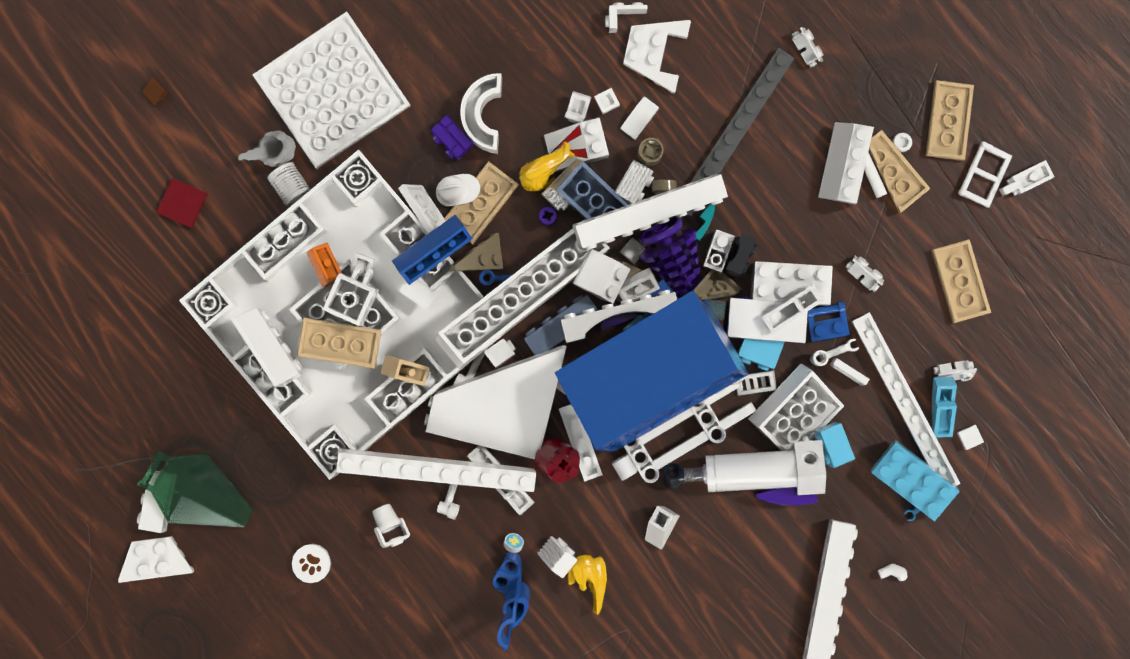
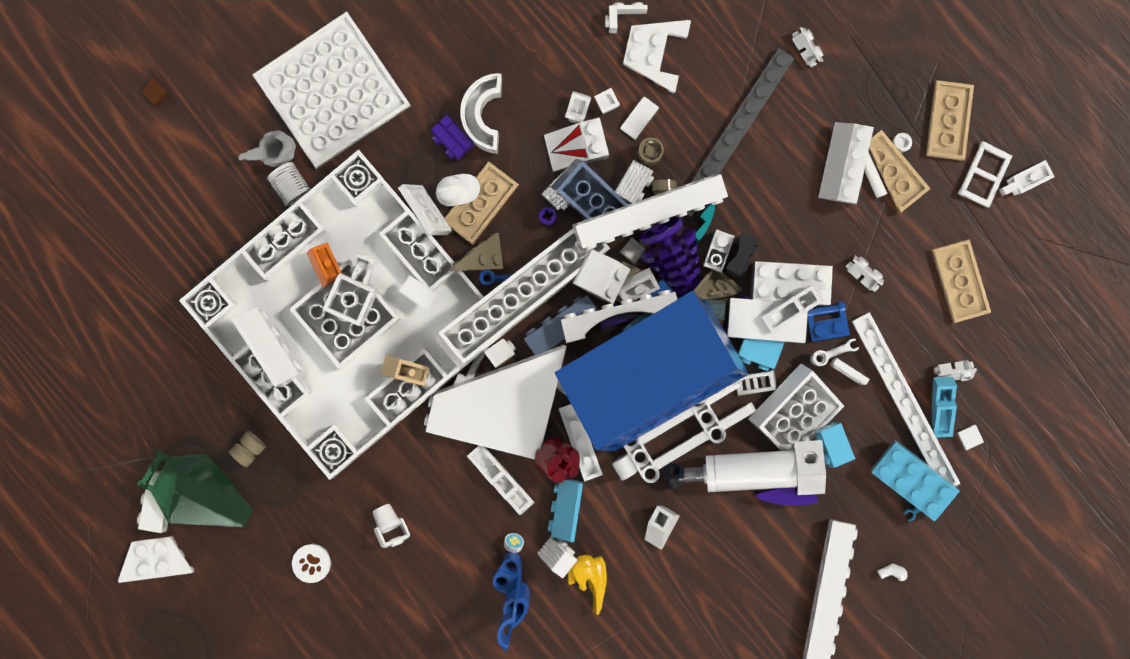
(182, 203): dark red tile -> none
(245, 451): none -> dark tan wheel
(339, 343): tan tile -> none
(432, 249): blue brick -> none
(436, 470): white brick -> none
(448, 507): white brick -> none
(536, 173): yellow hair -> none
(566, 509): none -> medium azure slope

